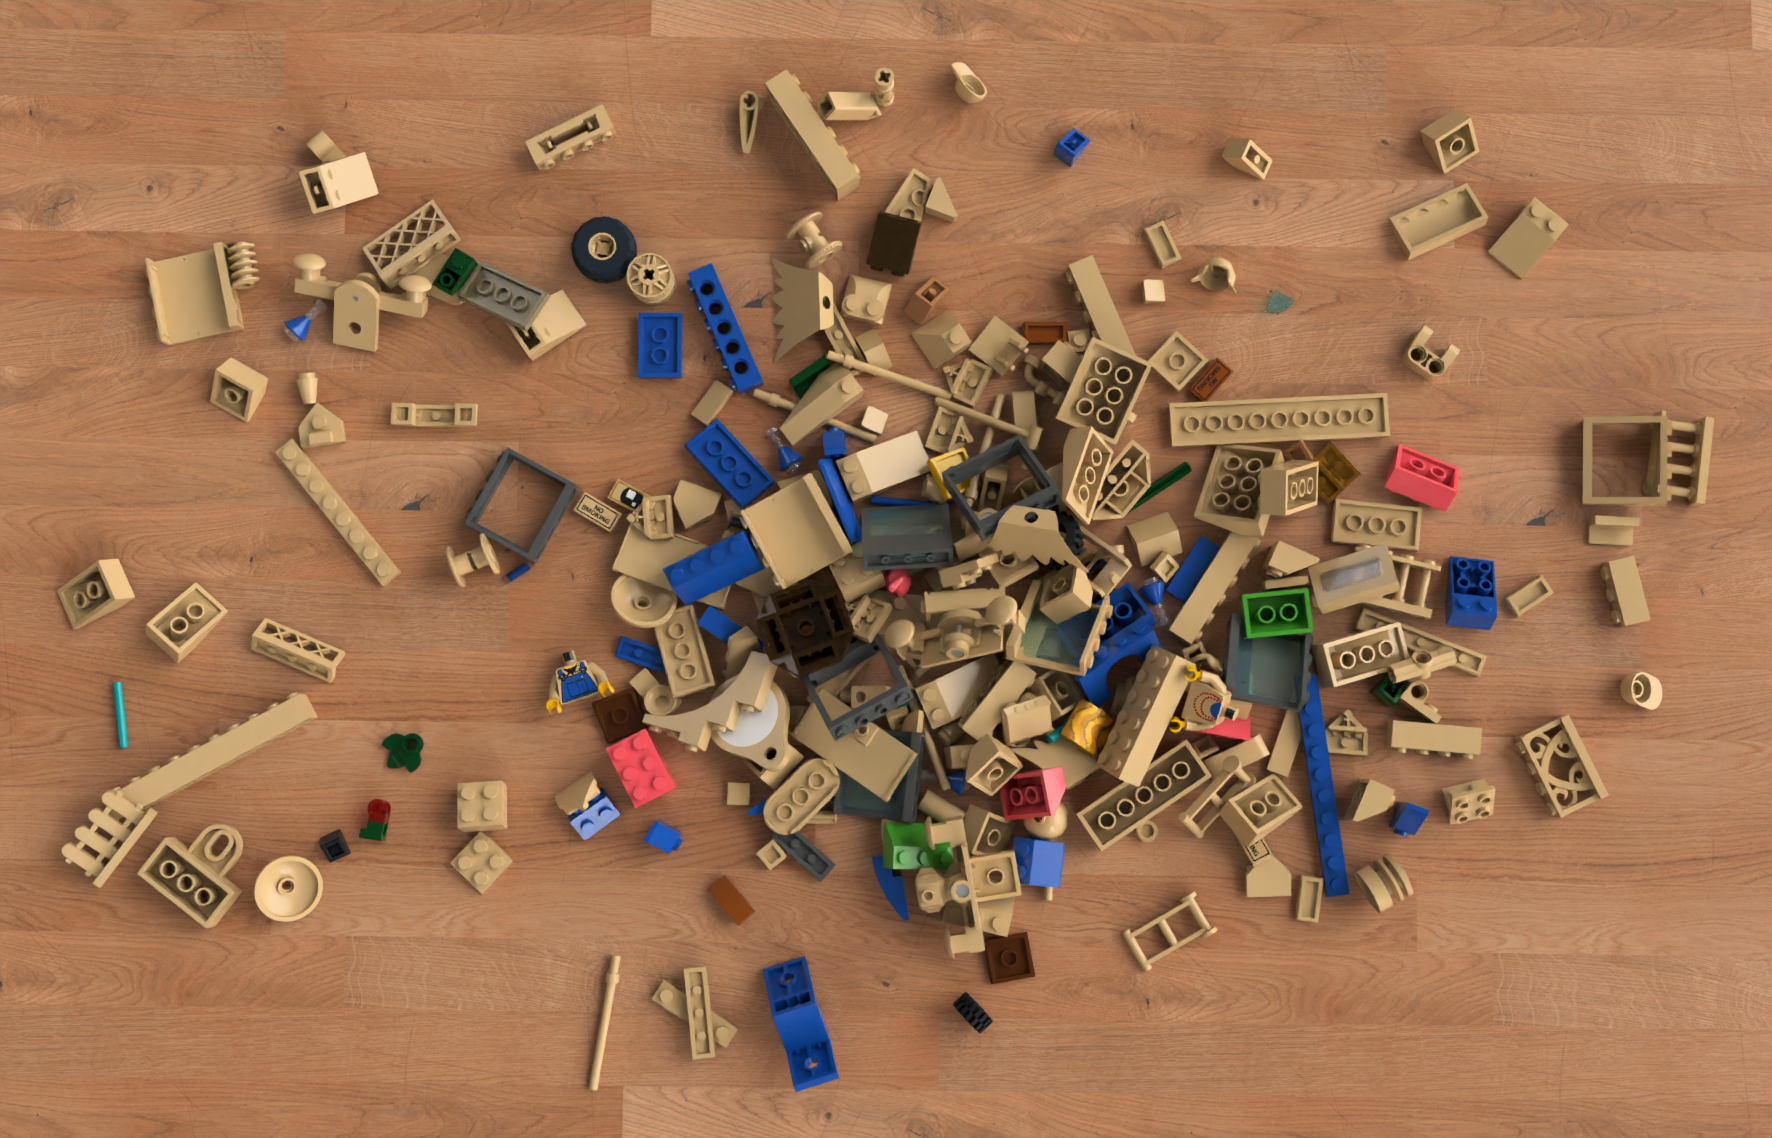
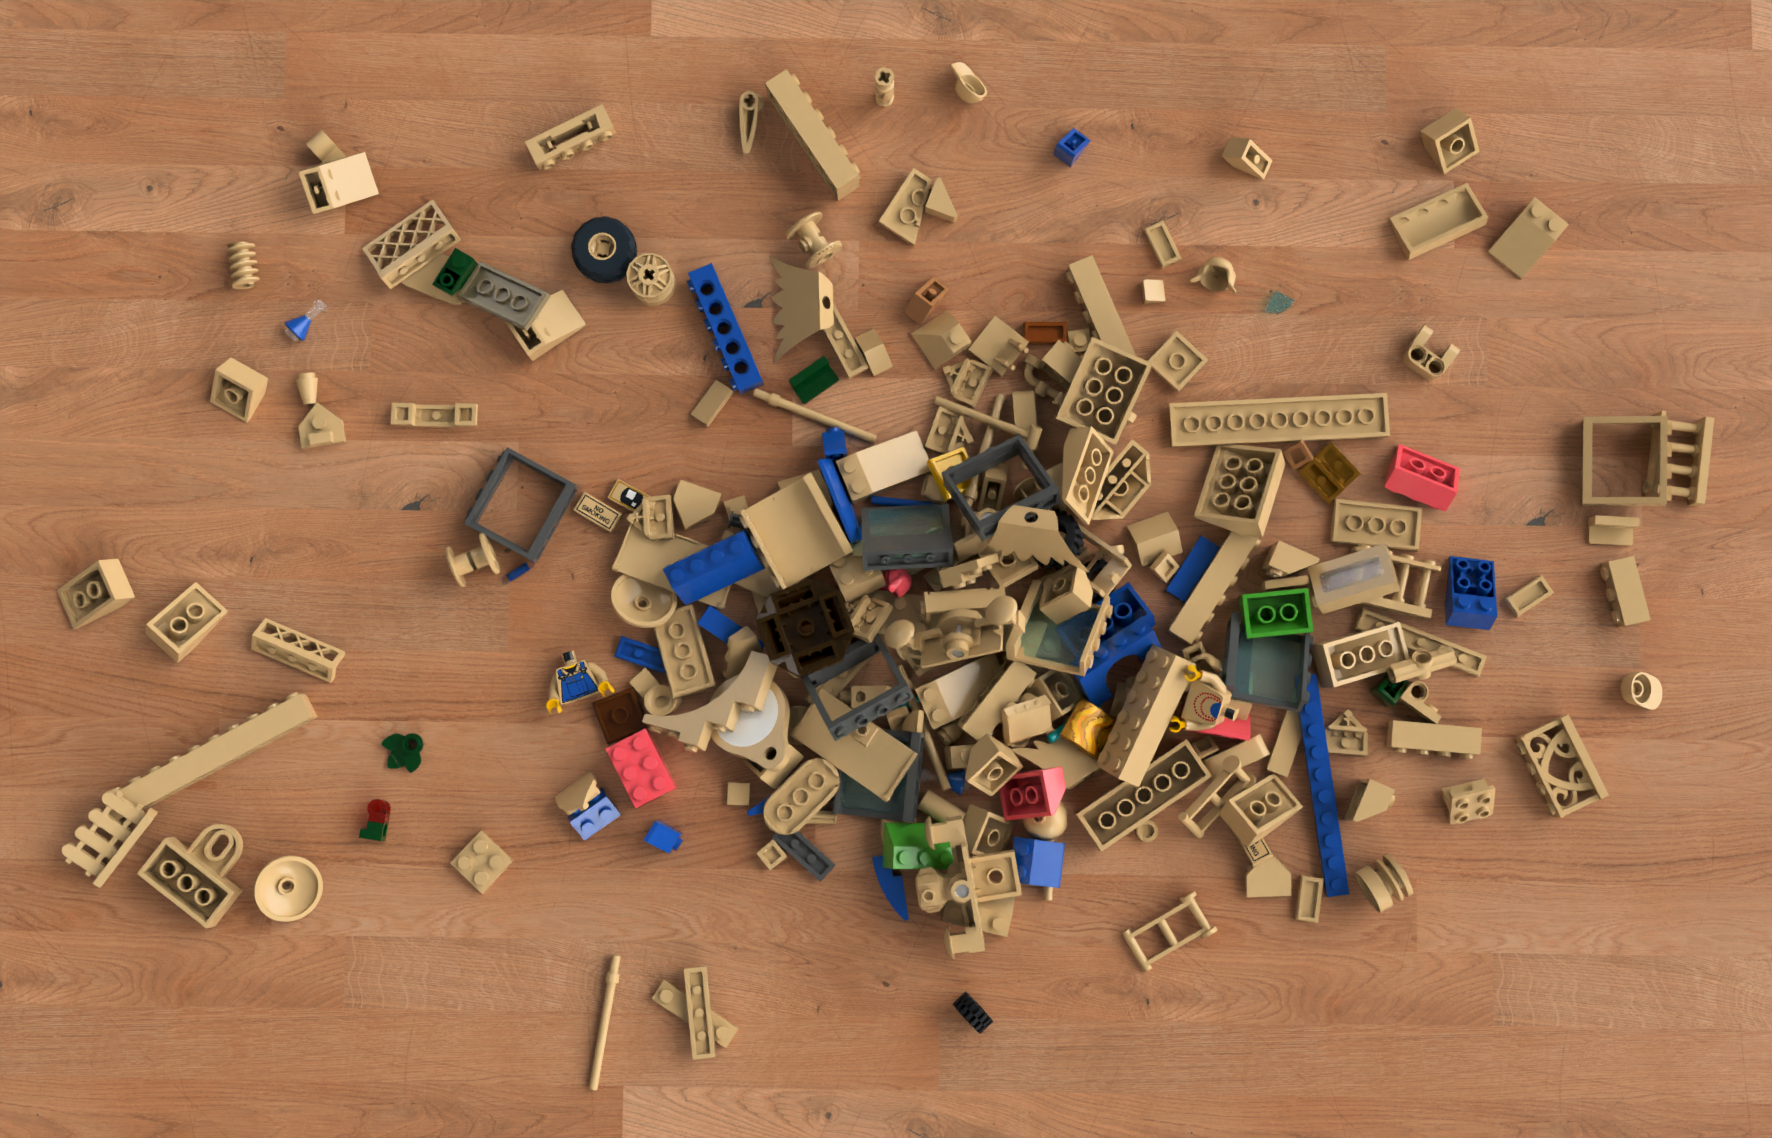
(120, 715): teal bar -> none
(193, 296): tan panel -> none
(334, 846): black slope -> none
(338, 512): tan plate -> none
(359, 300): tan piece -> none
(482, 806): tan brick -> none
(660, 345): blue plate -> none
(729, 464): blue tile -> none
(731, 900): dark orange slope -> none
(788, 459): piece -> none
(800, 1024): blue bracket -> none
(827, 397): tan wedge -> none
(848, 106): tan piece -> none
(848, 361): tan bar -> none
(865, 300): tan slope -> none
(874, 420): tan slope -> none
(893, 243): dark brown brick -> none
(1009, 958): reddish brown tile -> none
(1153, 591): piece -> none
(1163, 482): dark green axle -> none
(1210, 380): dark orange tile -> none
(1288, 487): tan brick -> none
(1407, 818): blue slope -> none

